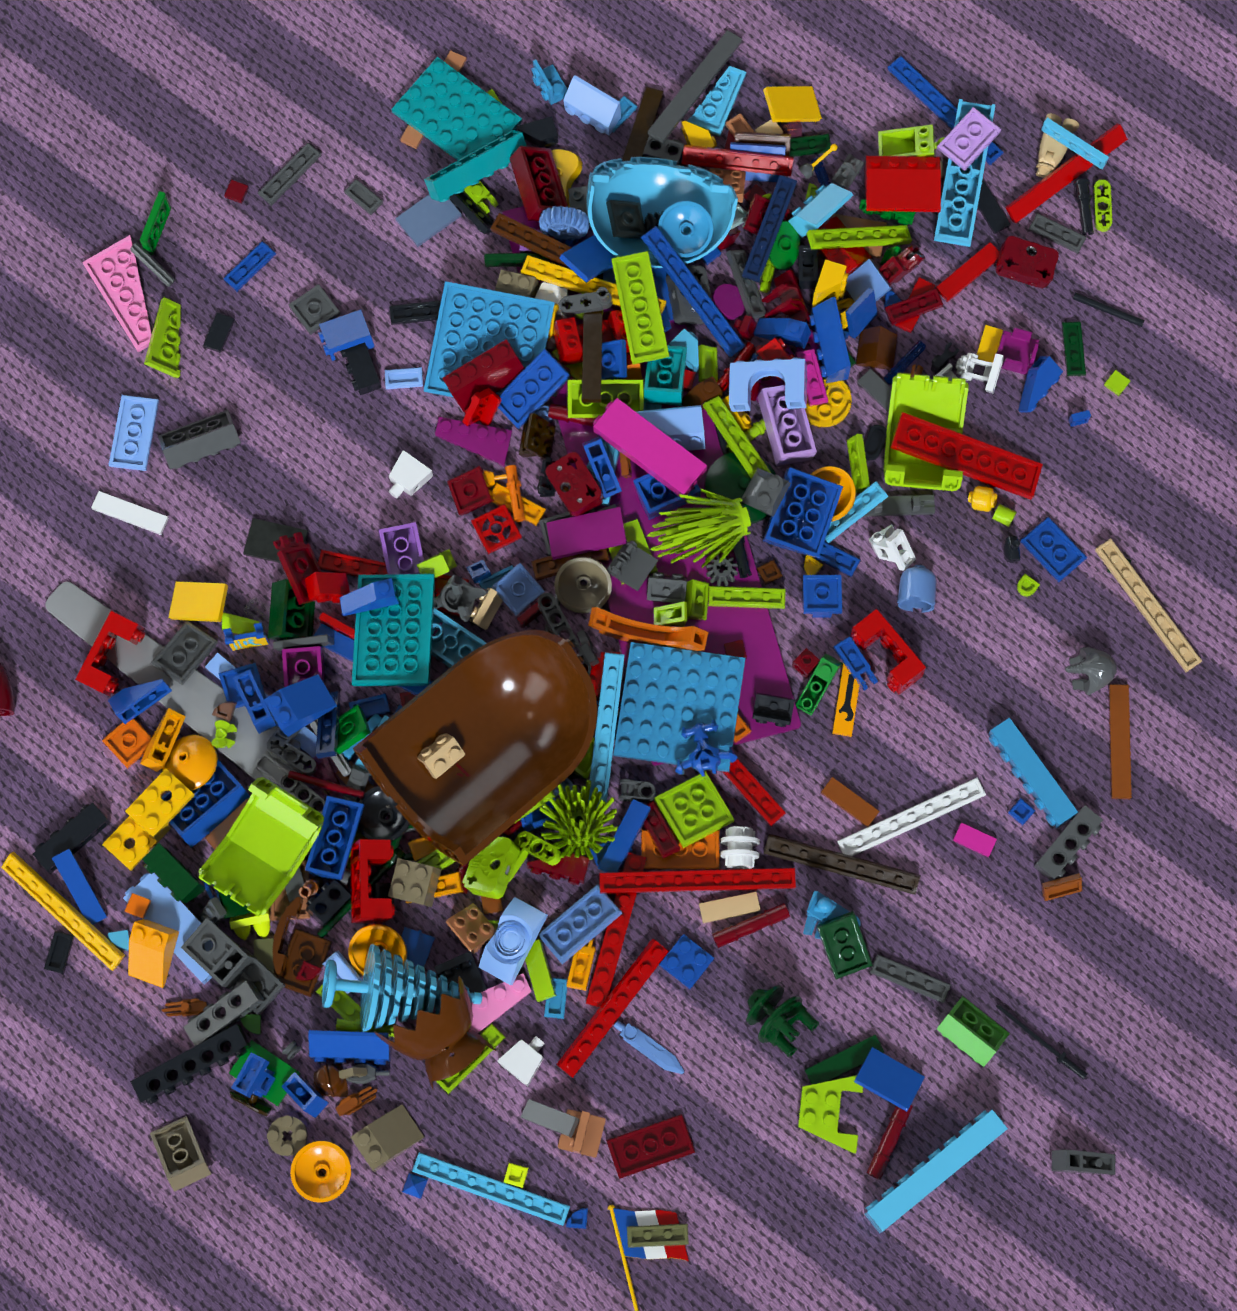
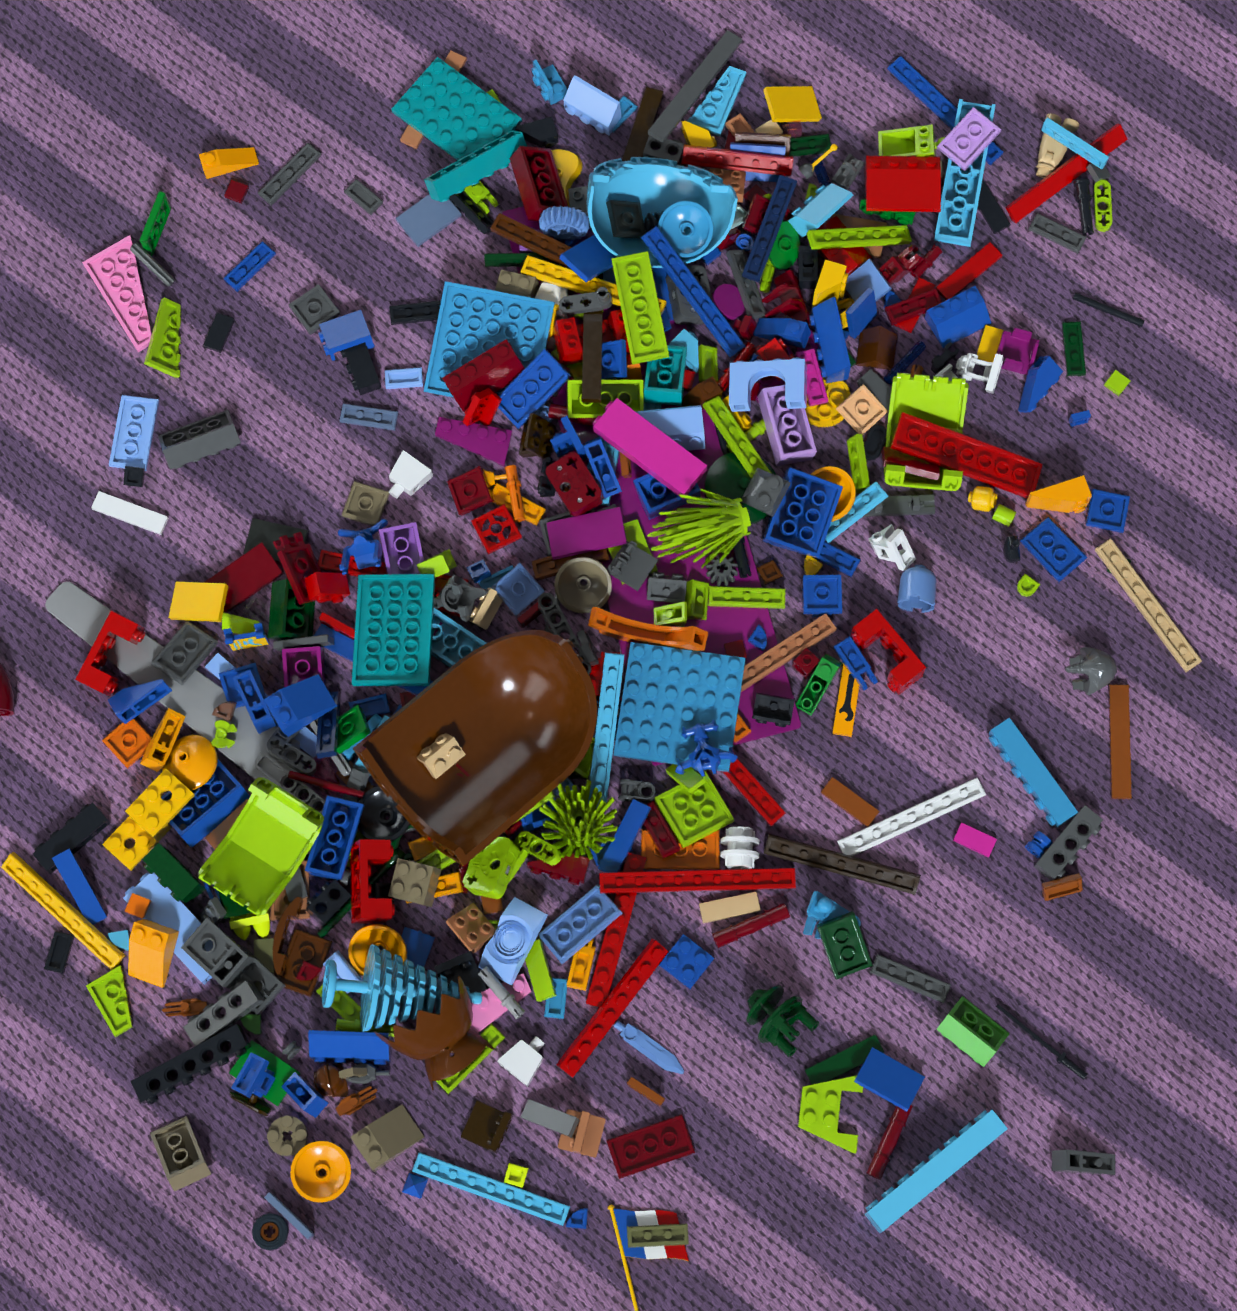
(112, 1000): none -> lime wing
(134, 476): none -> black tile
(227, 160): none -> light orange slope
(247, 575): none -> dark red tile
(277, 1239): none -> black bush
(289, 1215): none -> sand blue tile
(310, 887): dark orange pin -> none
(365, 504): none -> dark tan tile
(365, 549): none -> blue piece
(369, 417): none -> sand blue tile
(370, 597): blue slope -> none
(486, 1126): none -> dark brown bracket
(501, 992): none -> light grey pin
(568, 441): none -> blue bracket
(645, 1091): none -> dark orange tile
(689, 780): none -> lime tile
(745, 241): none -> blue plate
(758, 638): none -> blue tile
(787, 650): none -> nougat plate
(862, 410): none -> light nougat tile
(893, 251): green tile -> none
(912, 464): none -> dark red tile
(930, 257): none -> dark red pin
(958, 317): none -> blue slope
(1021, 811): blue tile -> none
(1024, 267): dark red axle -> none
(1038, 844): none -> blue wheel
(1062, 497): none -> light orange slope
(1097, 173): none -> dark grey tile
(1107, 510): none -> blue tile

